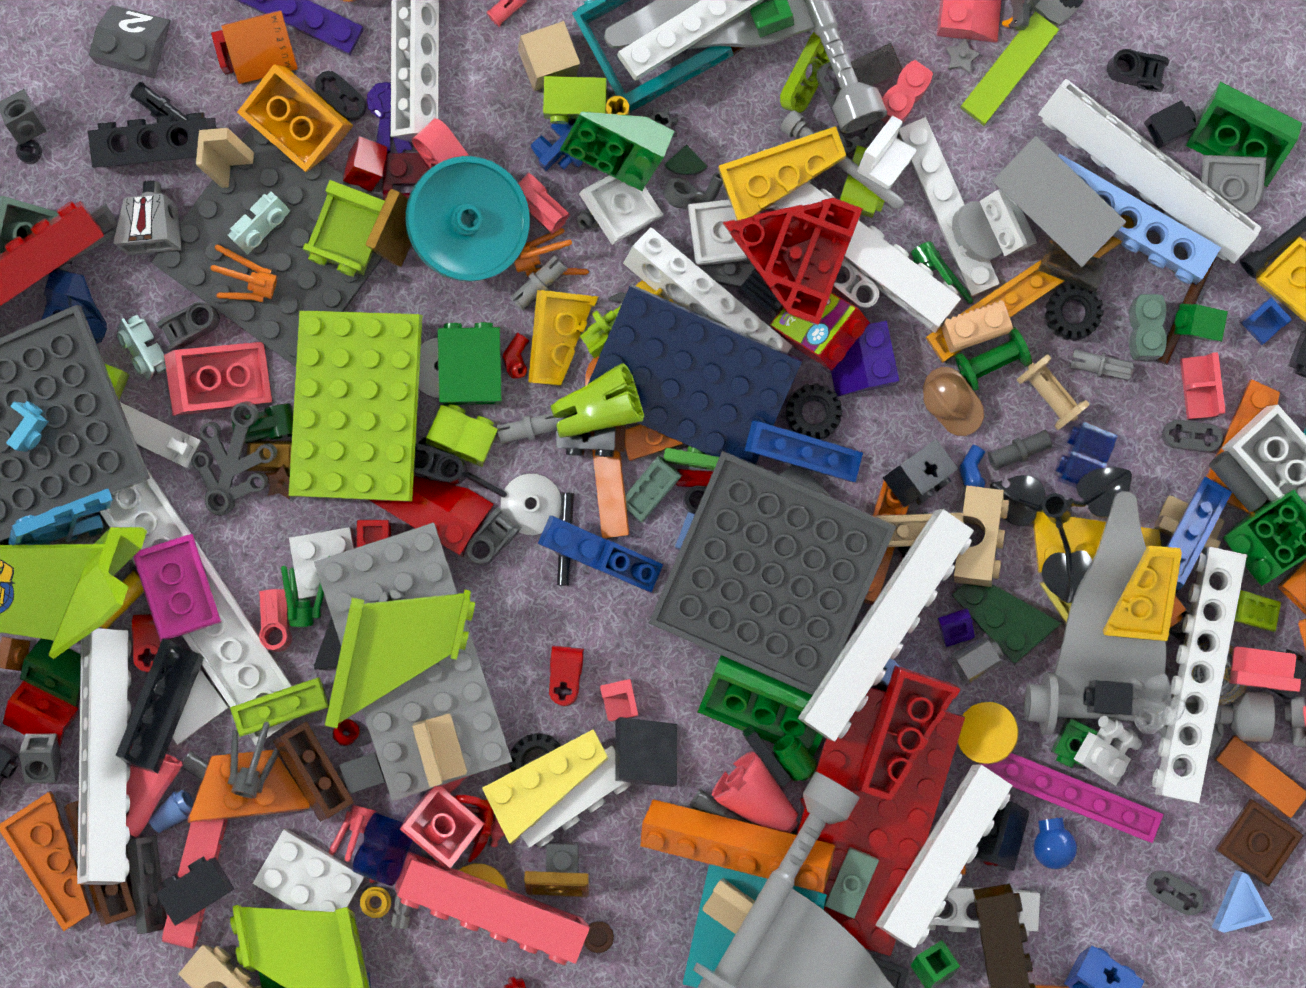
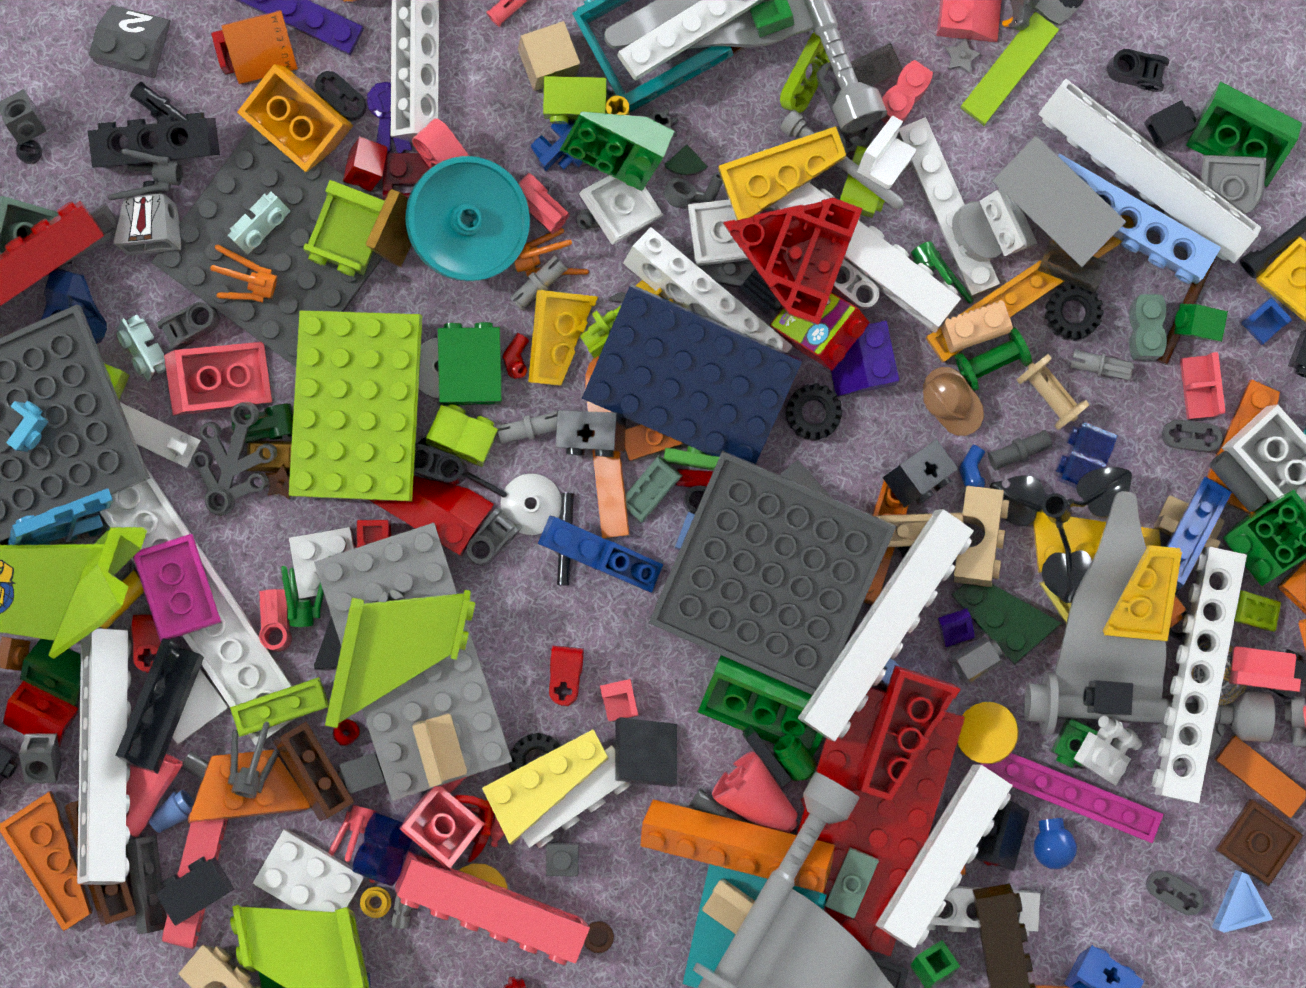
(163, 171): none -> dark grey plant
(220, 150): tan panel -> none
(556, 884): pearl gold tile -> none
(600, 404): lime piece -> none
(803, 451): blue plate -> none
(1155, 699): clear plate -> none

